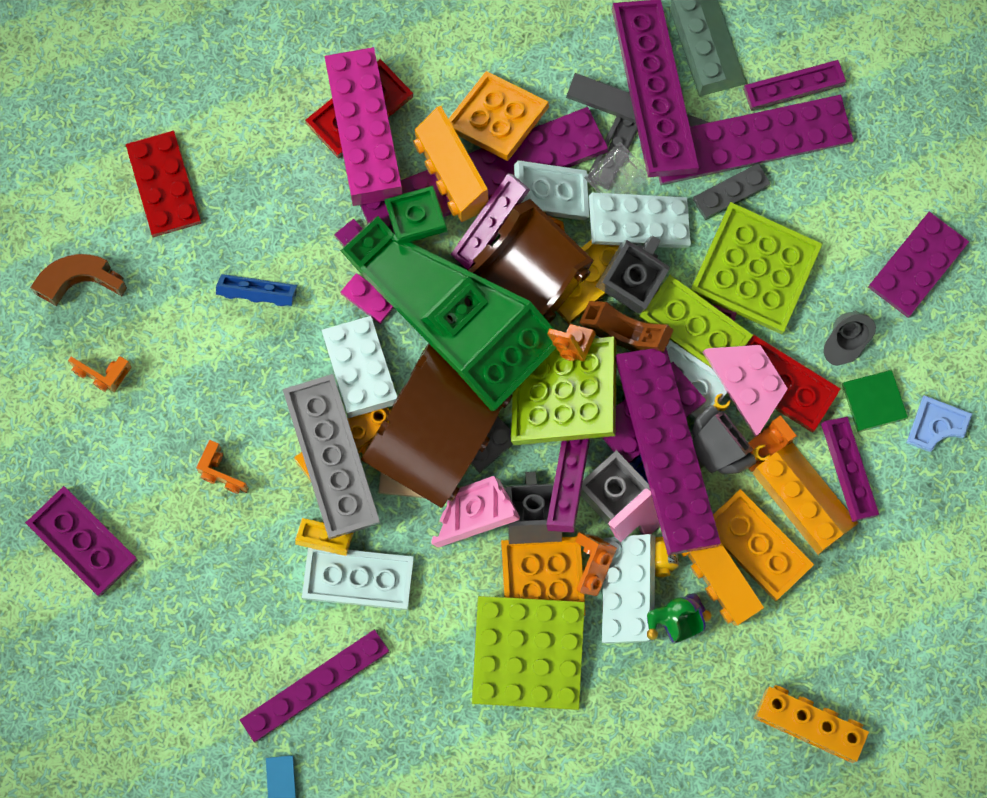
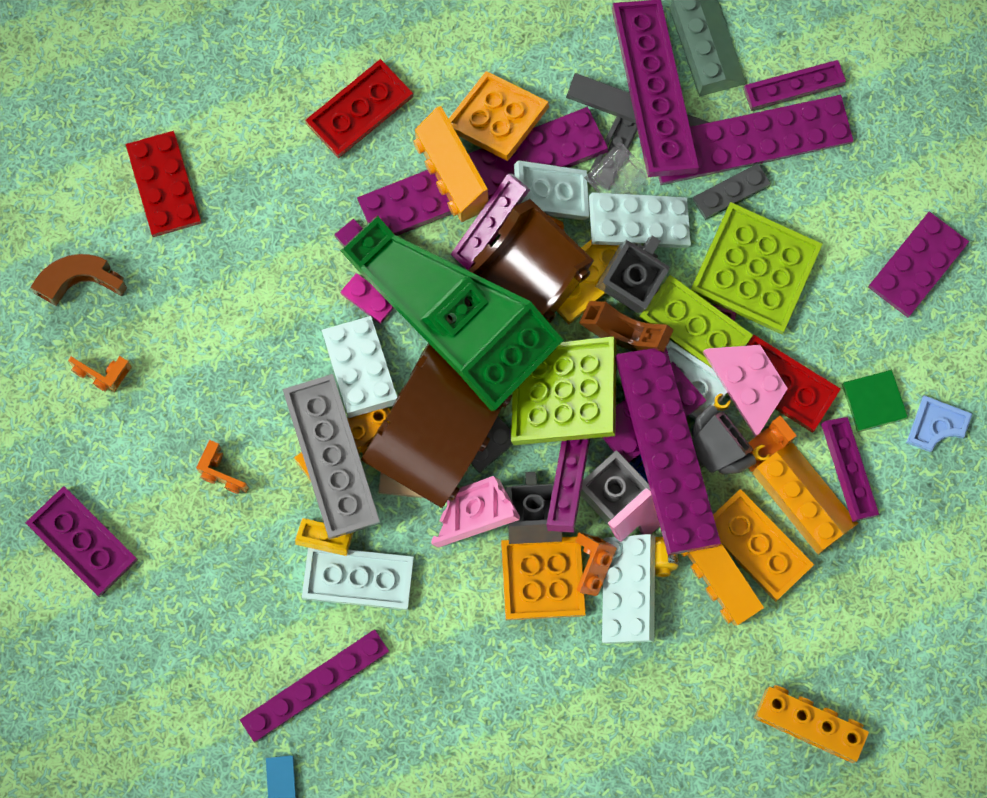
(256, 290): blue plate -> none
(363, 126): dark pink brick -> none
(415, 215): green tile -> none
(528, 652): lime plate -> none
(573, 343): orange bracket -> none
(680, 618): green piece -> none
(849, 337): dark grey piece -> none

